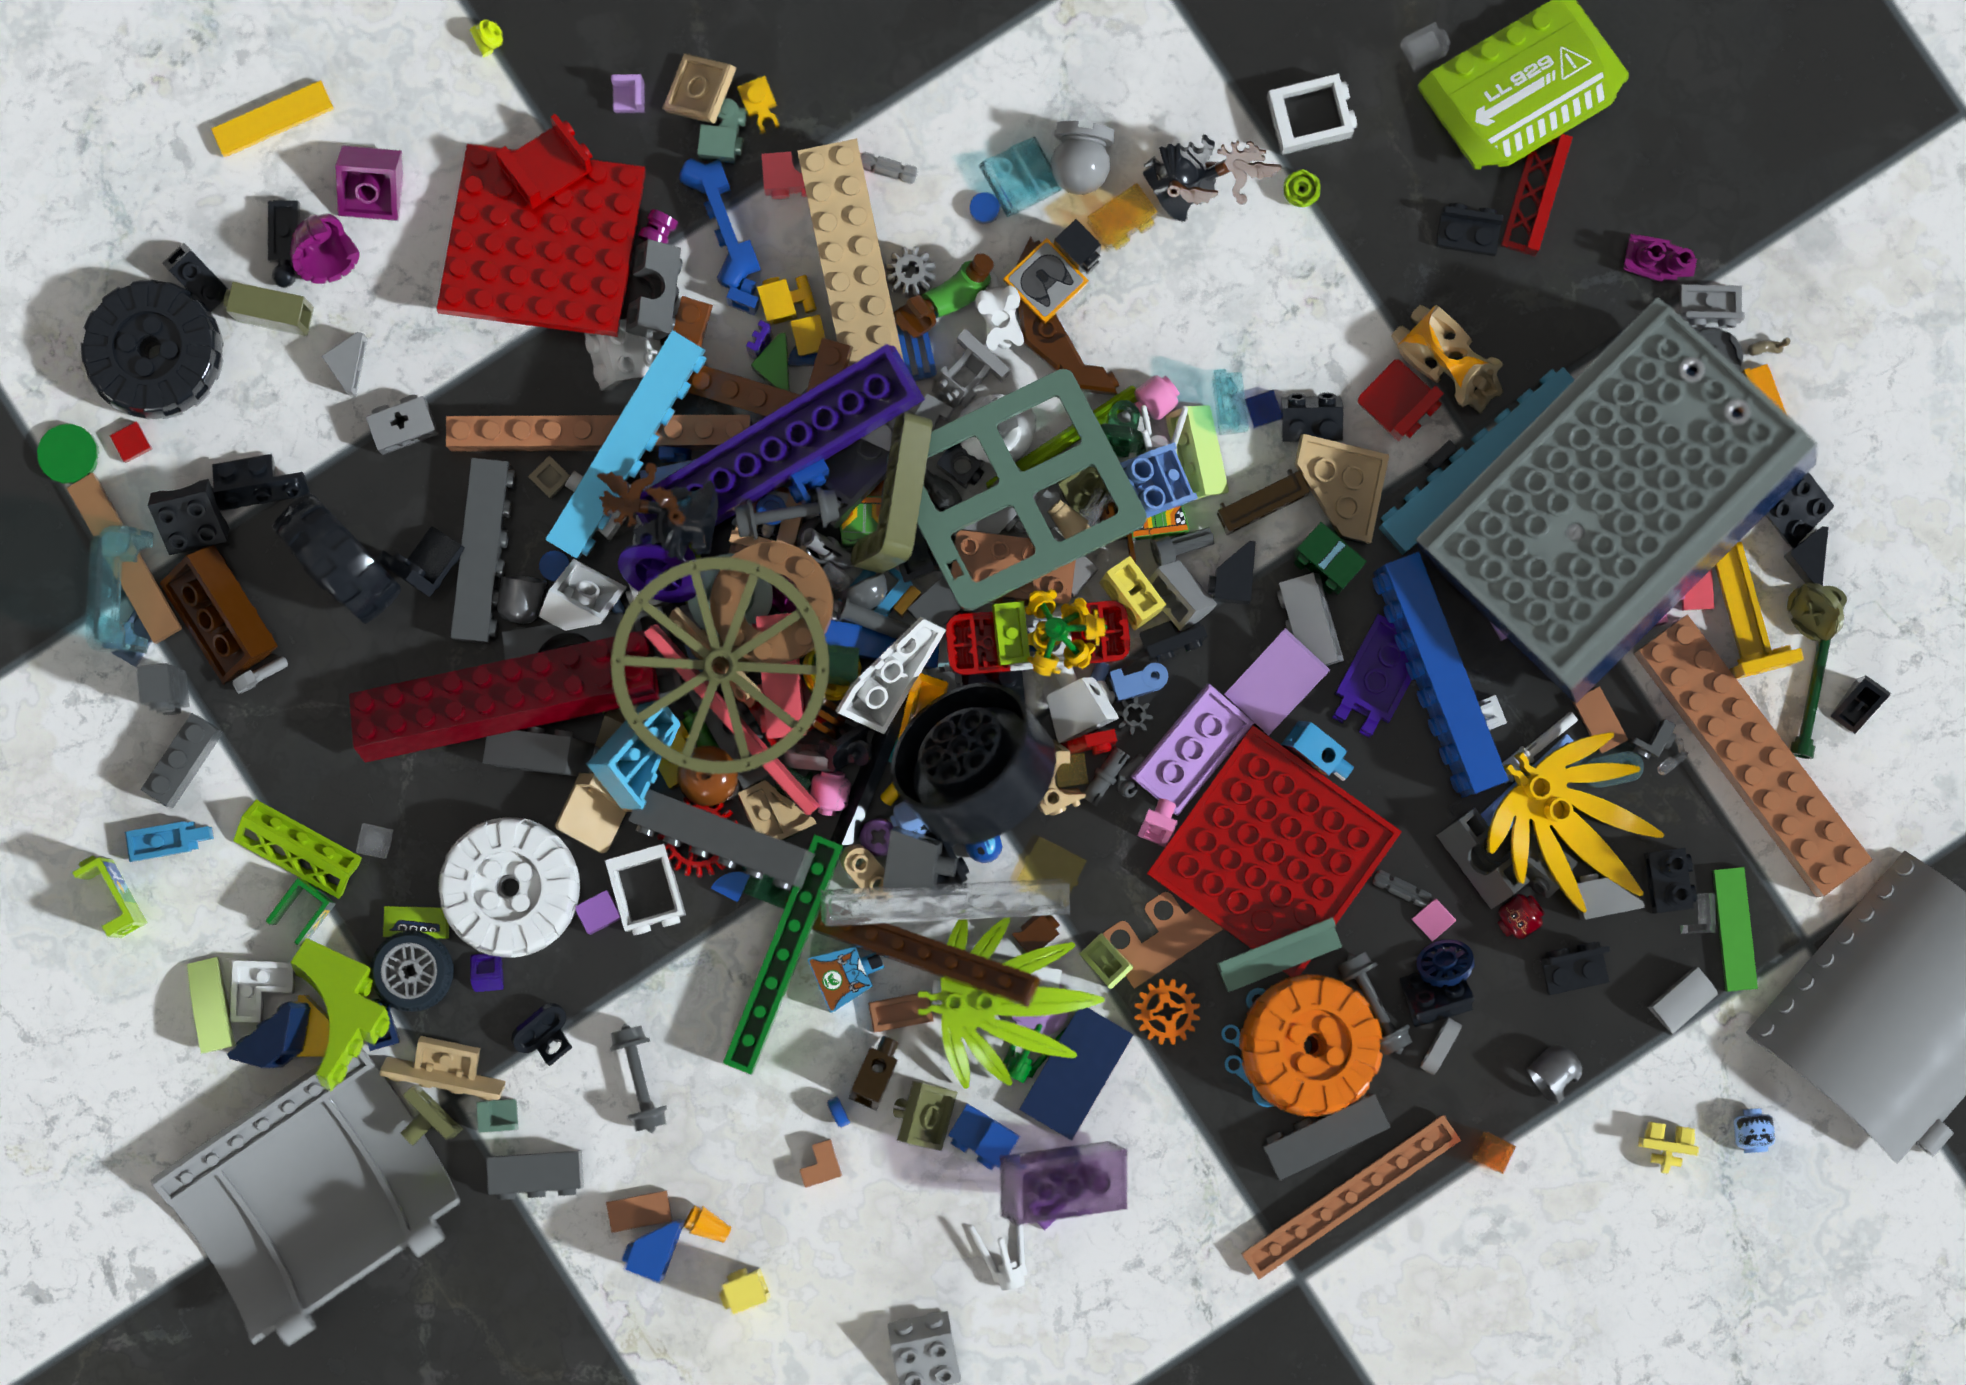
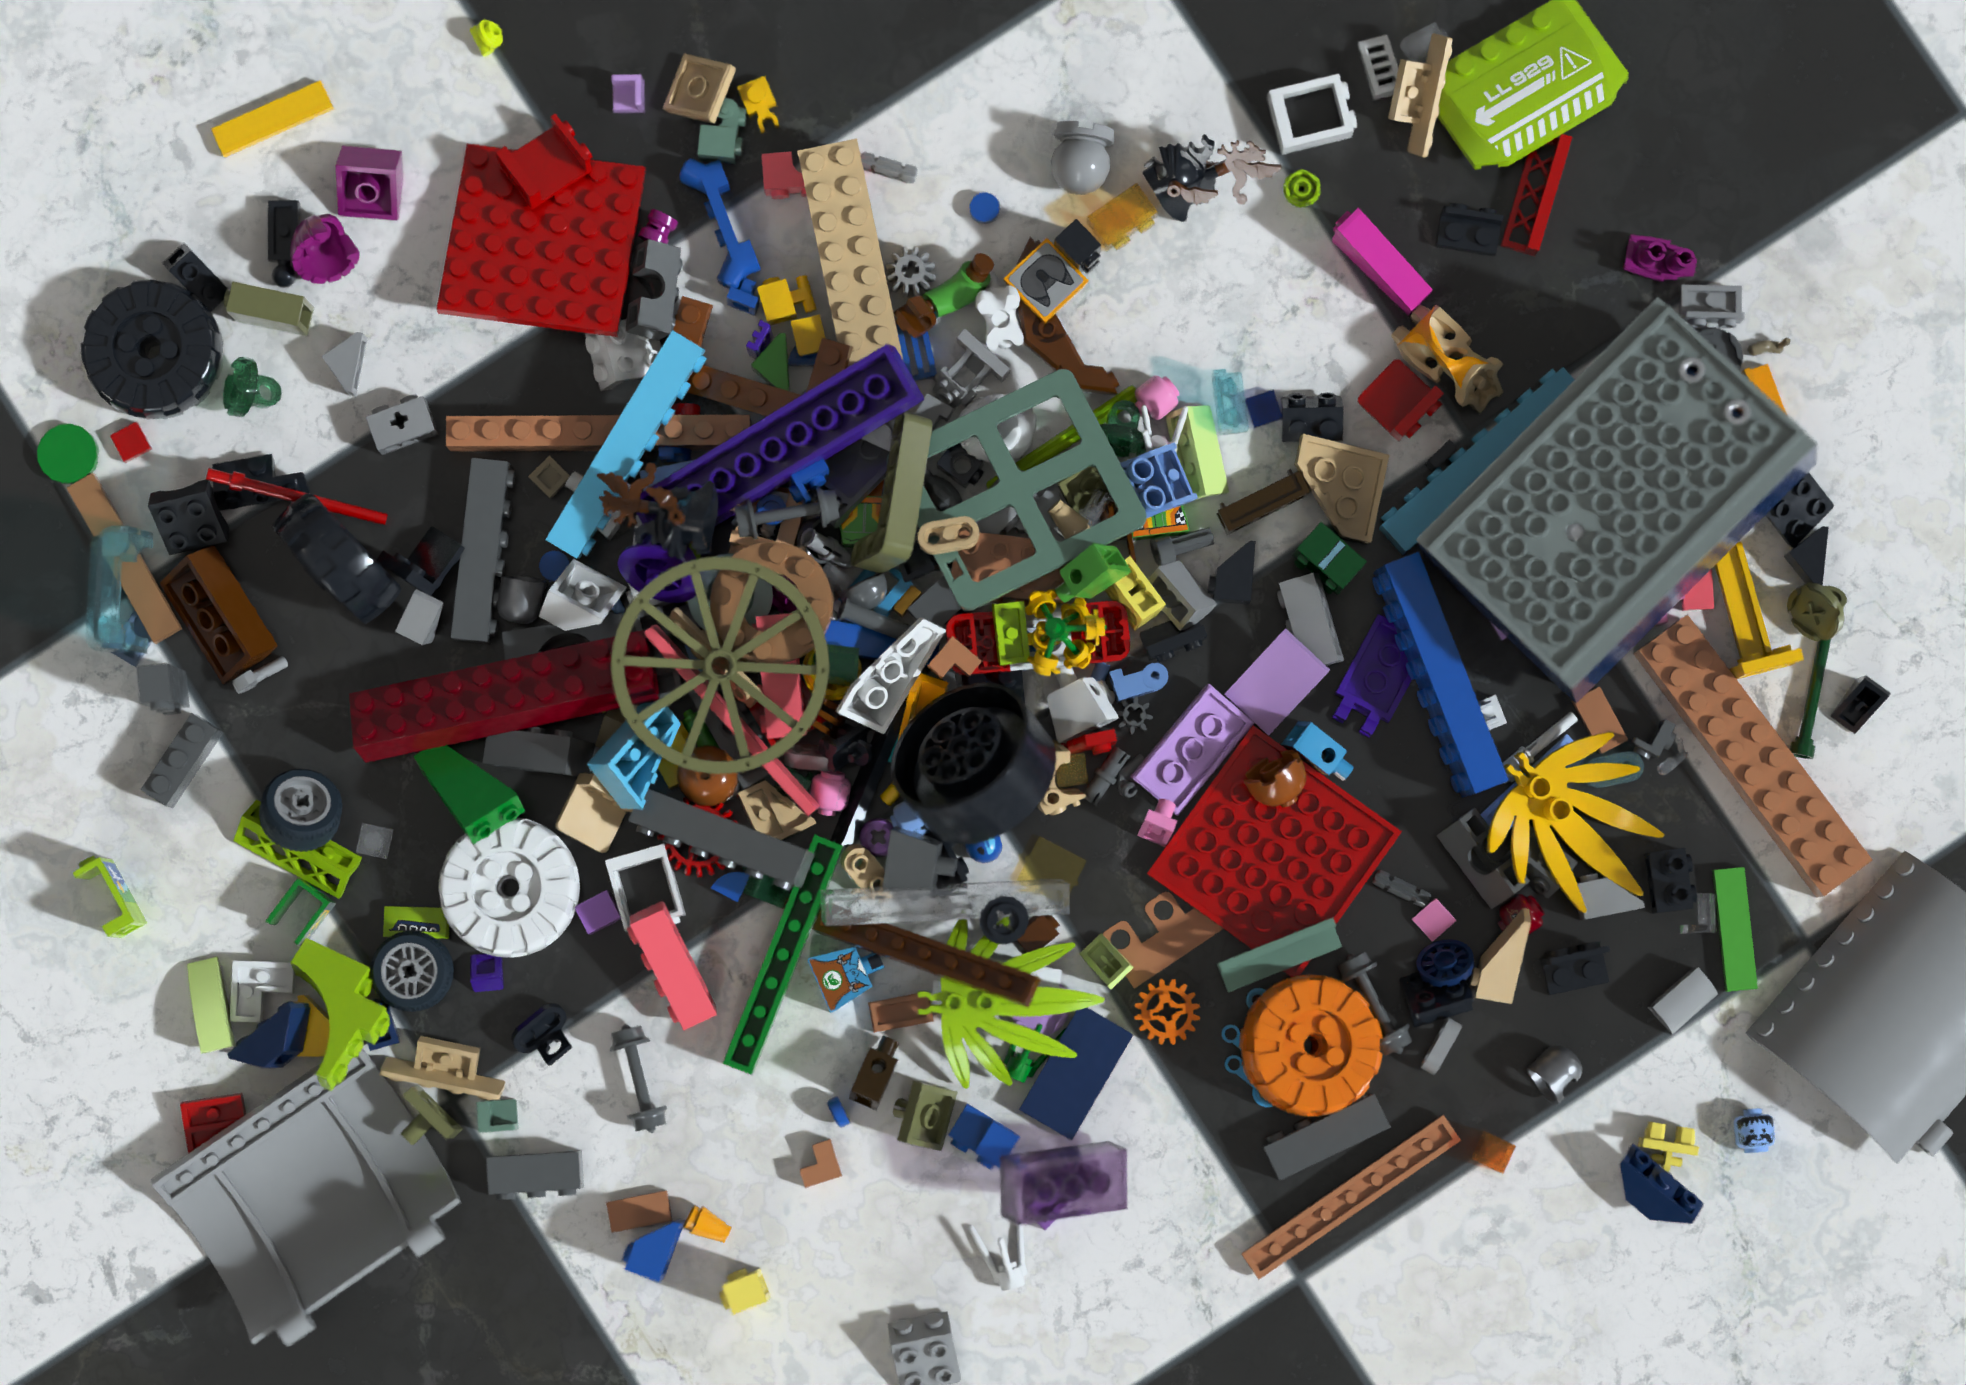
(165, 840): dark azure hinge -> none
(209, 1116): none -> red wing
(238, 481): none -> red bar
(243, 387): none -> clear green tile
(300, 810): none -> black wheel
(420, 618): none -> light grey slope
(469, 792): none -> green slope
(672, 964): none -> coral brick
(686, 409): none -> red tile
(948, 532): none -> tan plate
(954, 654): none -> nougat piece
(1000, 933): none -> black gear
(1020, 176): clear light blue slope -> none
(1092, 572): none -> bright green torso
(1277, 781): none -> dark orange cylinder
(1380, 260): none -> dark pink slope
(1383, 90): none -> white slope
(1419, 93): none -> tan bracket
(1501, 962): none -> tan slope
(1655, 1190): none -> dark blue slope

